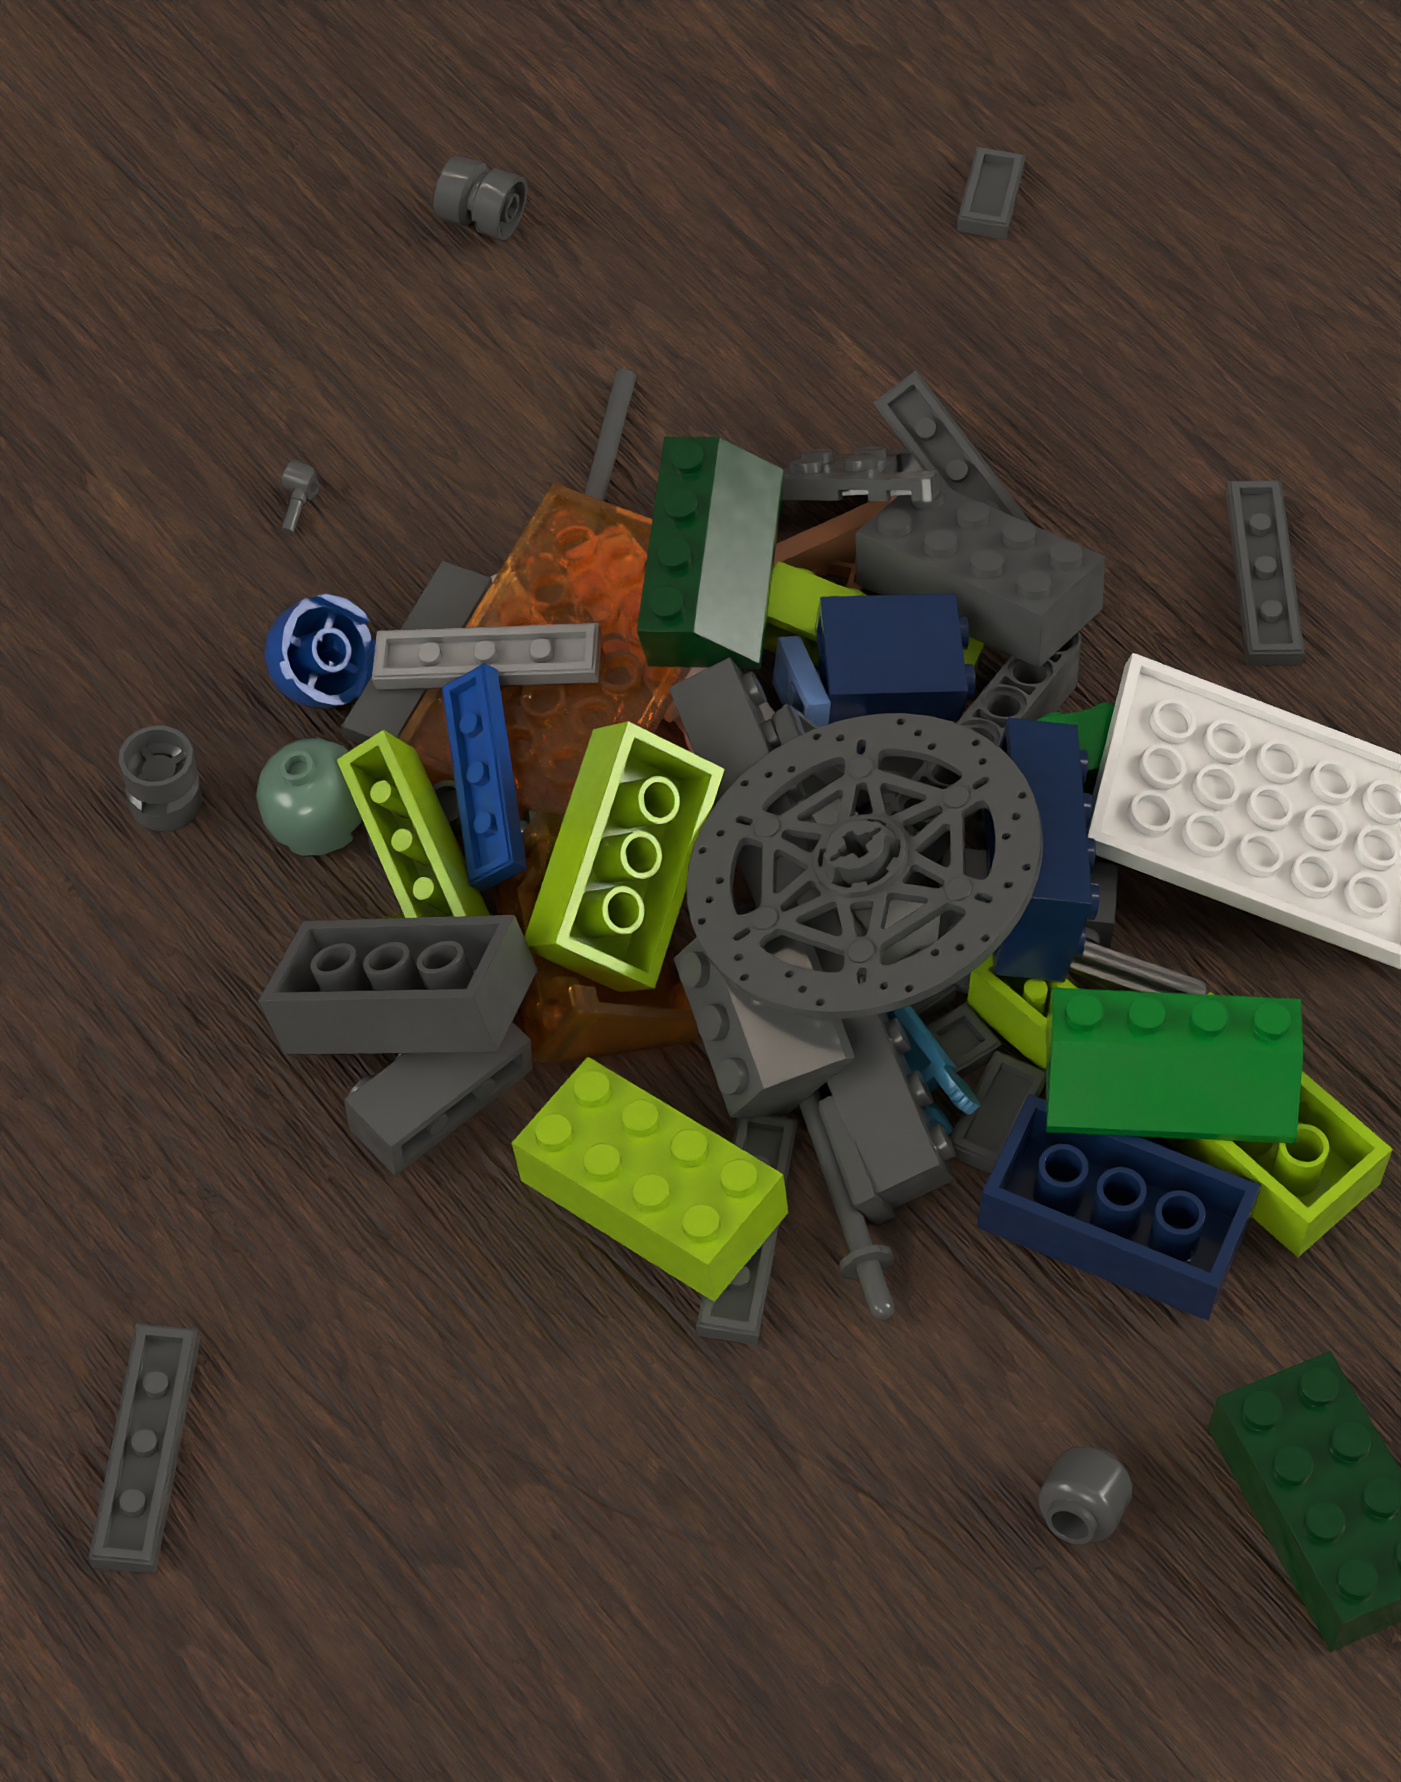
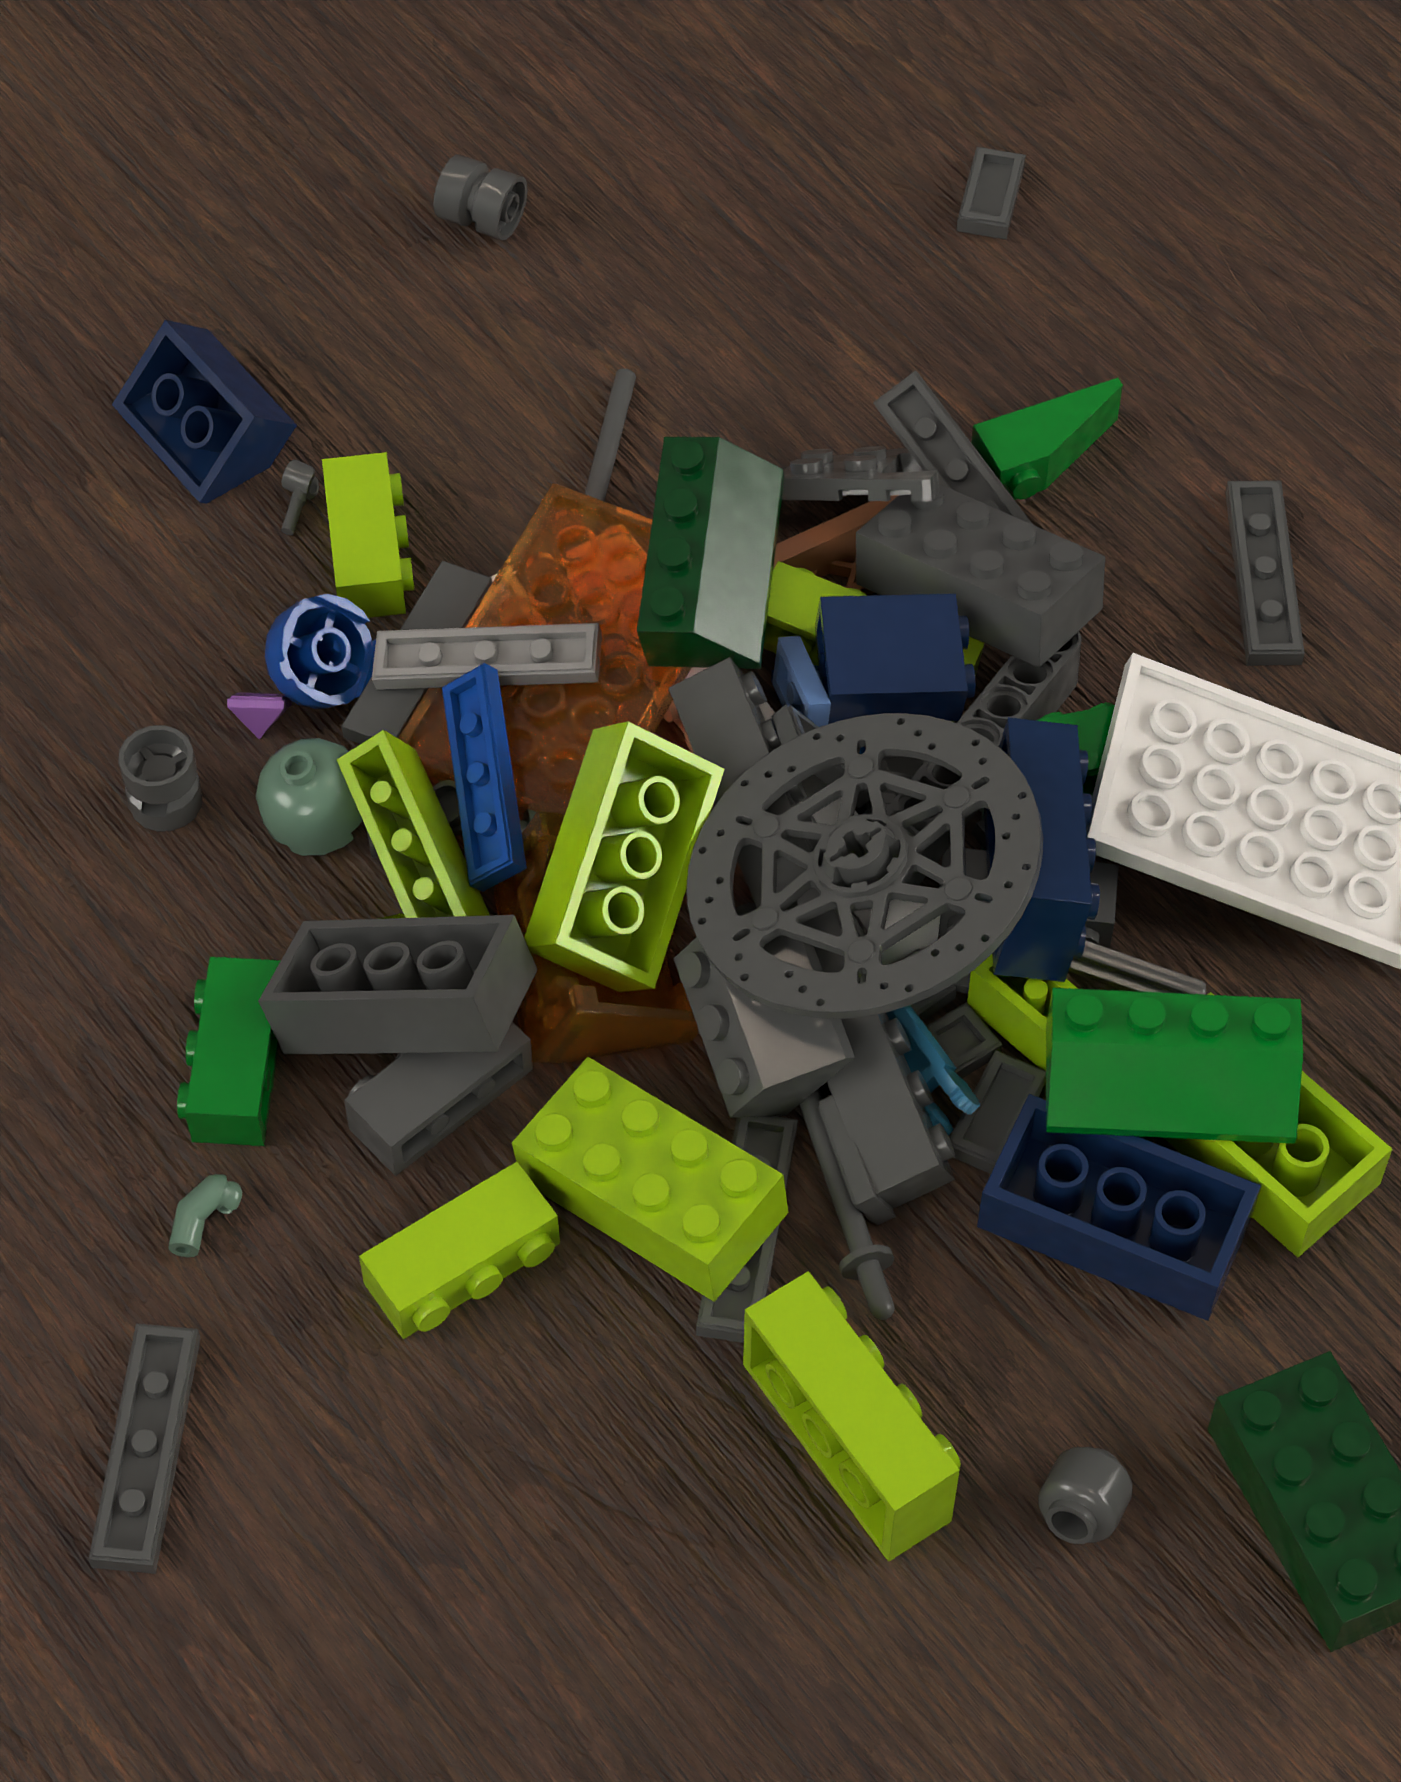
(194, 1209): none -> sand green arm
(202, 411): none -> dark blue slope
(230, 1055): none -> green brick
(258, 710): none -> medium lavender slope
(367, 533): none -> lime brick
(460, 1251): none -> lime brick
(851, 1414): none -> lime brick
(1042, 440): none -> green slope

